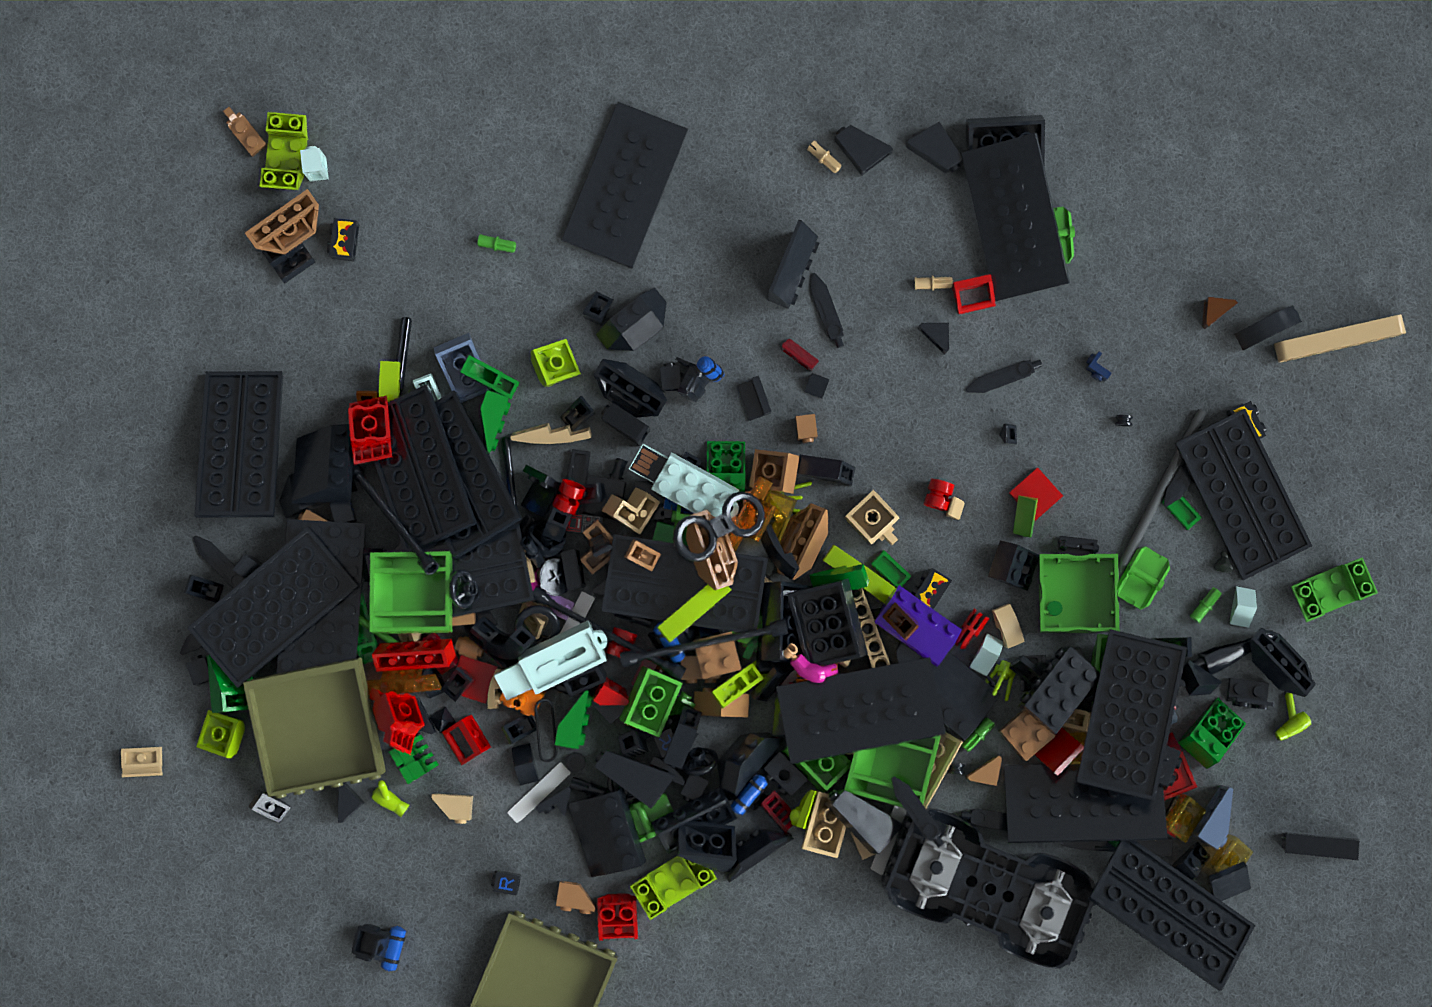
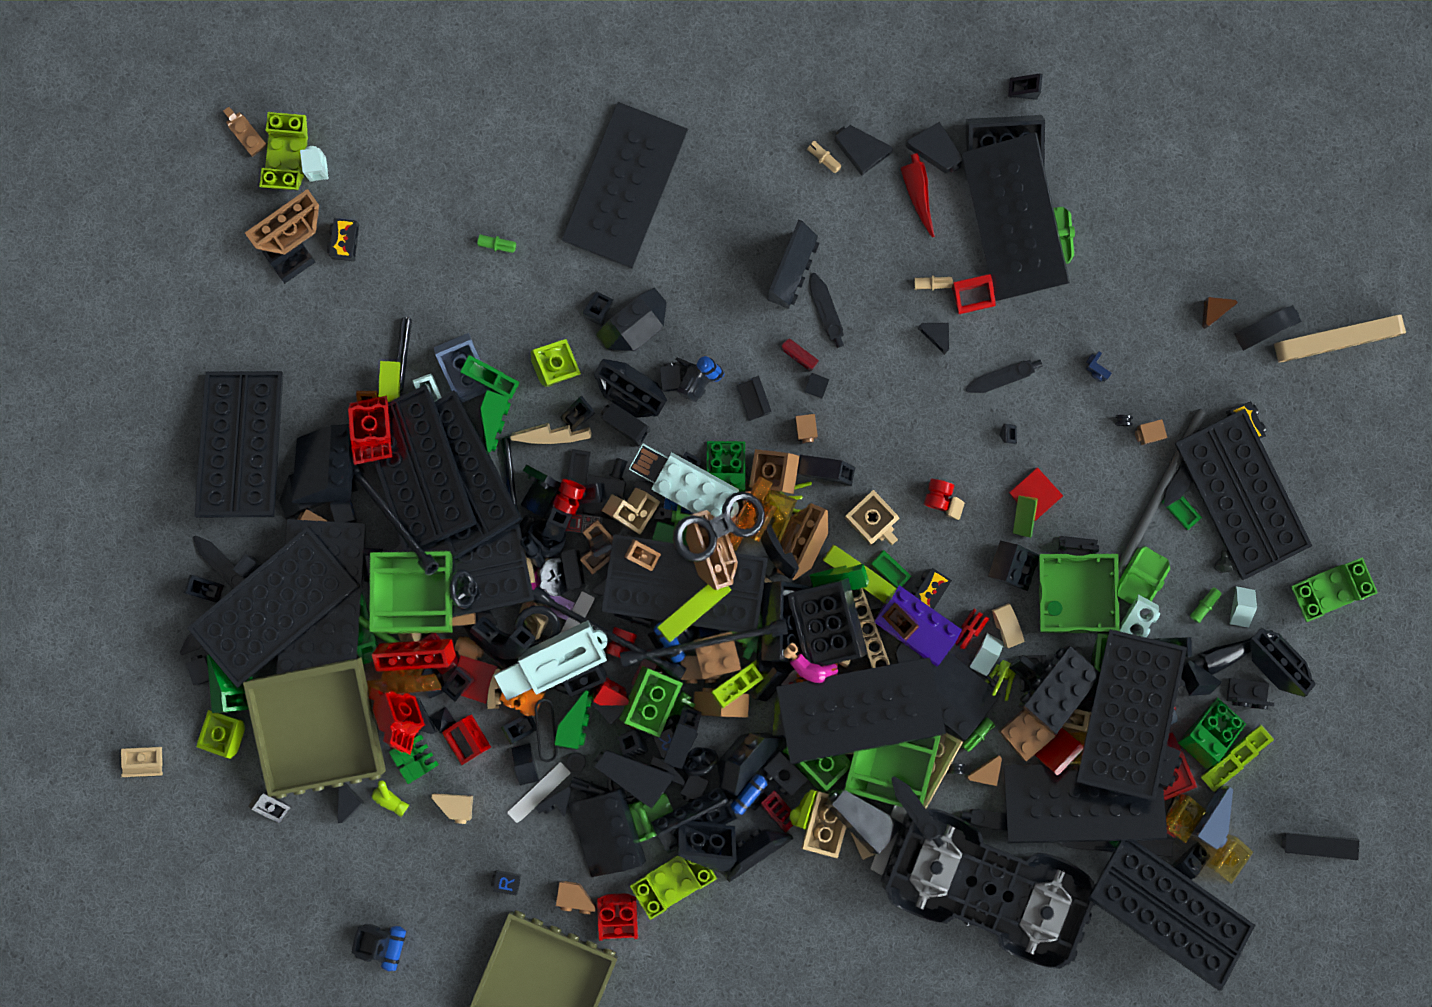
(917, 187): none -> red piece
(1025, 86): none -> black slope
(1134, 616): none -> light aqua brick
(1151, 432): none -> medium nougat brick
(1230, 881): black tile -> none
(1237, 758): none -> lime slope
(1296, 722): lime piece -> none

